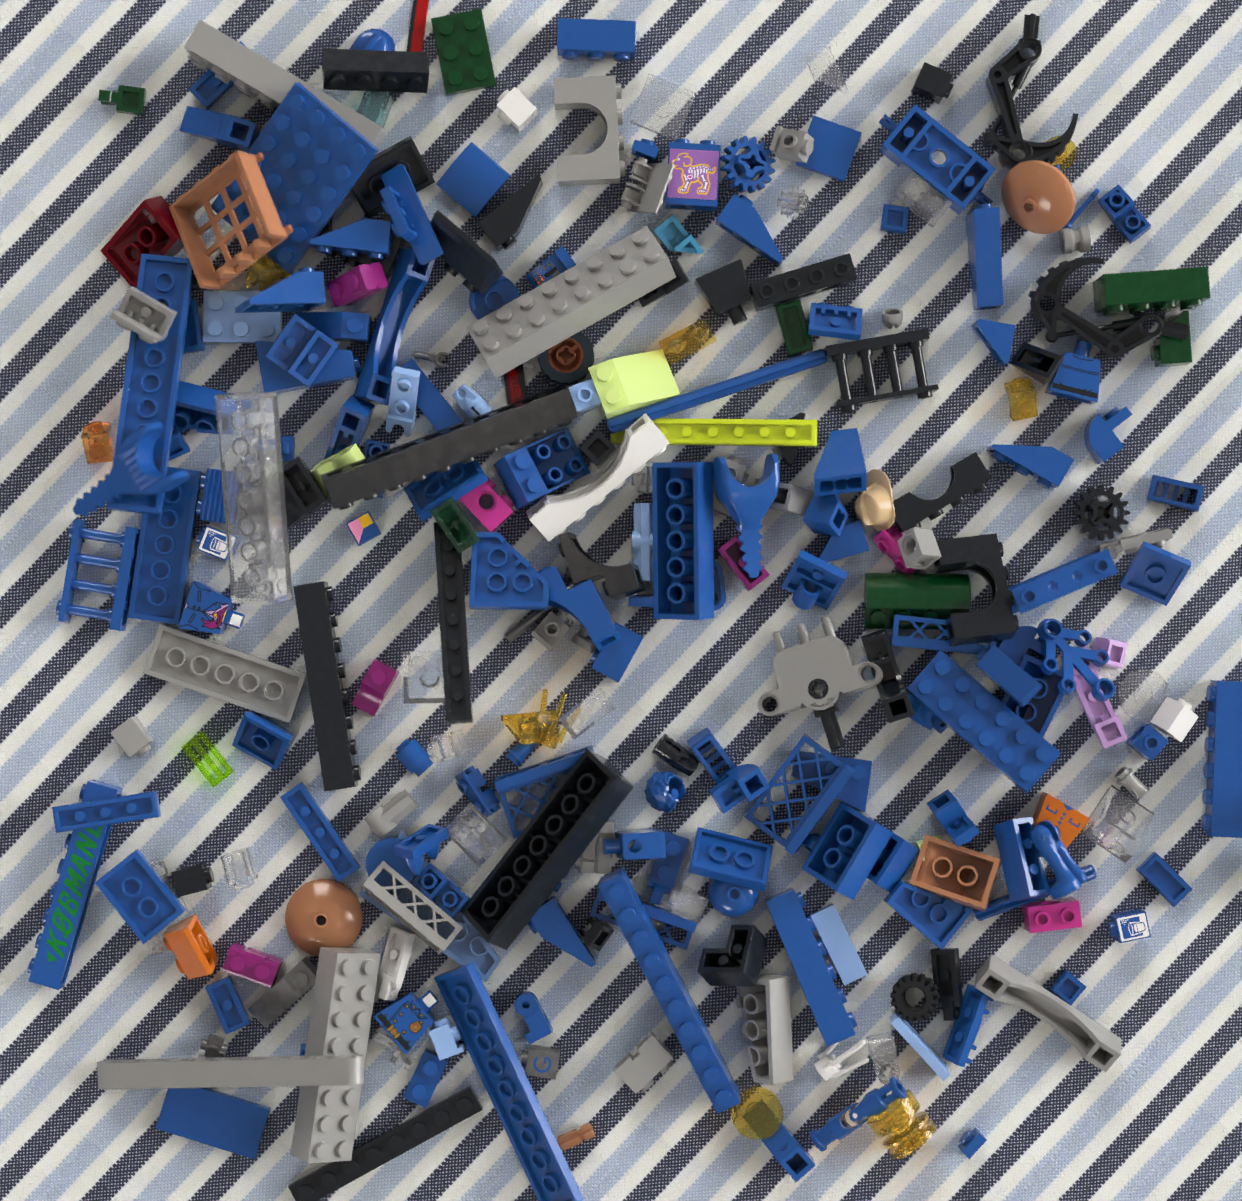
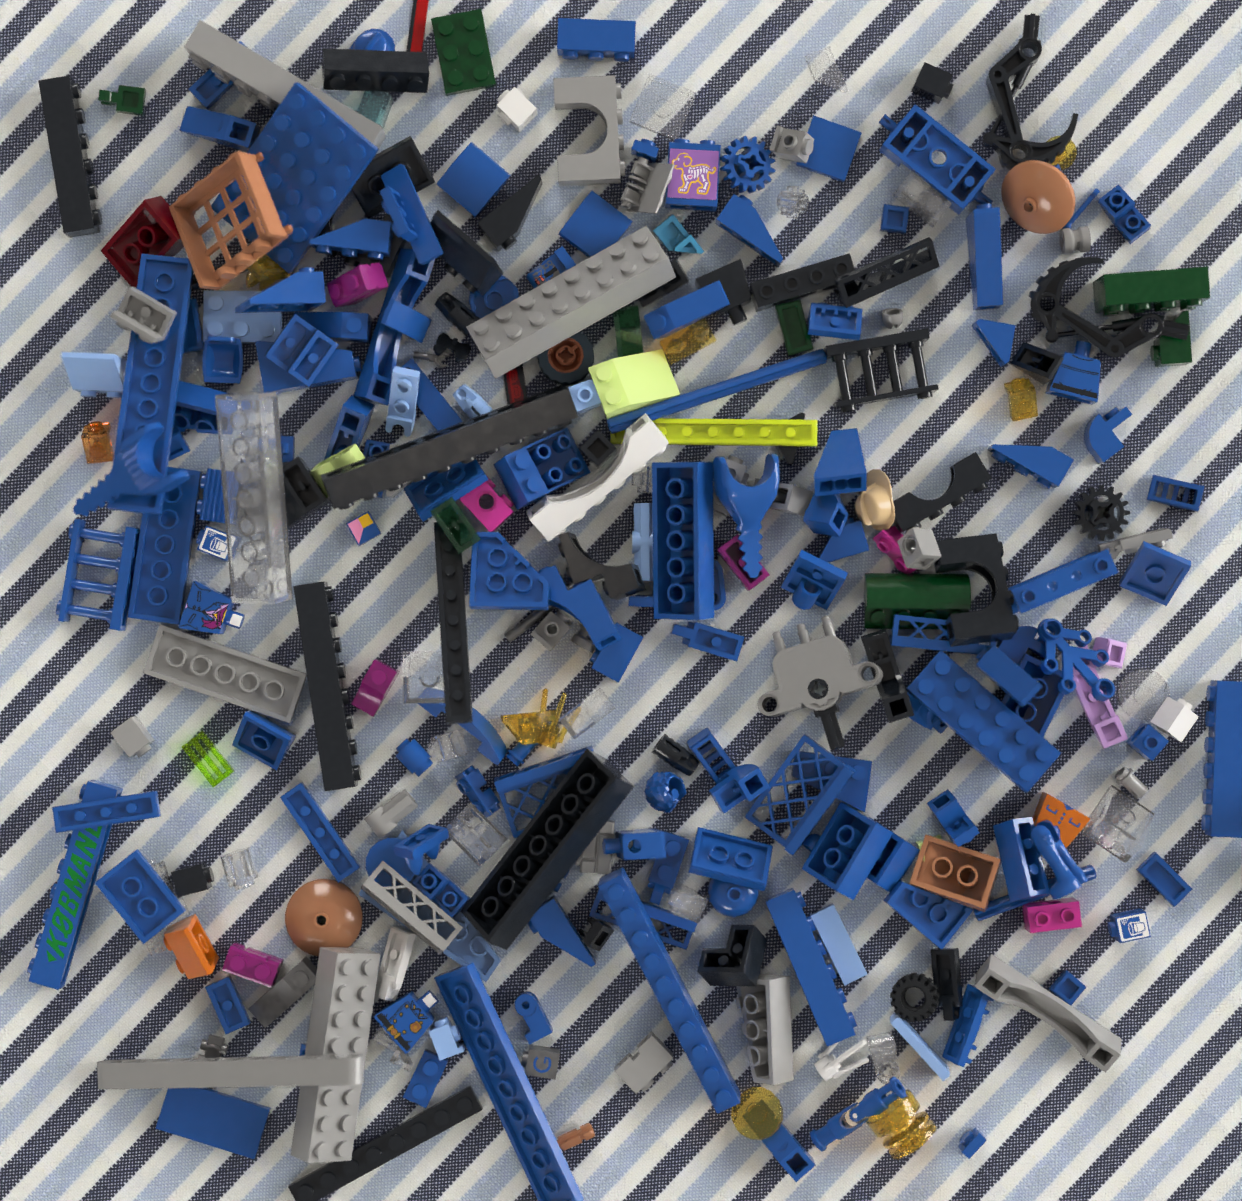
(69, 156): none -> black brick
(95, 373): none -> light blue slope
(222, 360): none -> blue piece
(406, 321): none -> blue slope
(456, 312): none -> black hinge
(460, 350): none -> black piece
(492, 744): none -> blue slope
(594, 225): none -> blue slope
(628, 331): none -> clear green slope
(686, 310): none -> blue slope
(710, 639): none -> blue hinge
(888, 276): none -> black fence

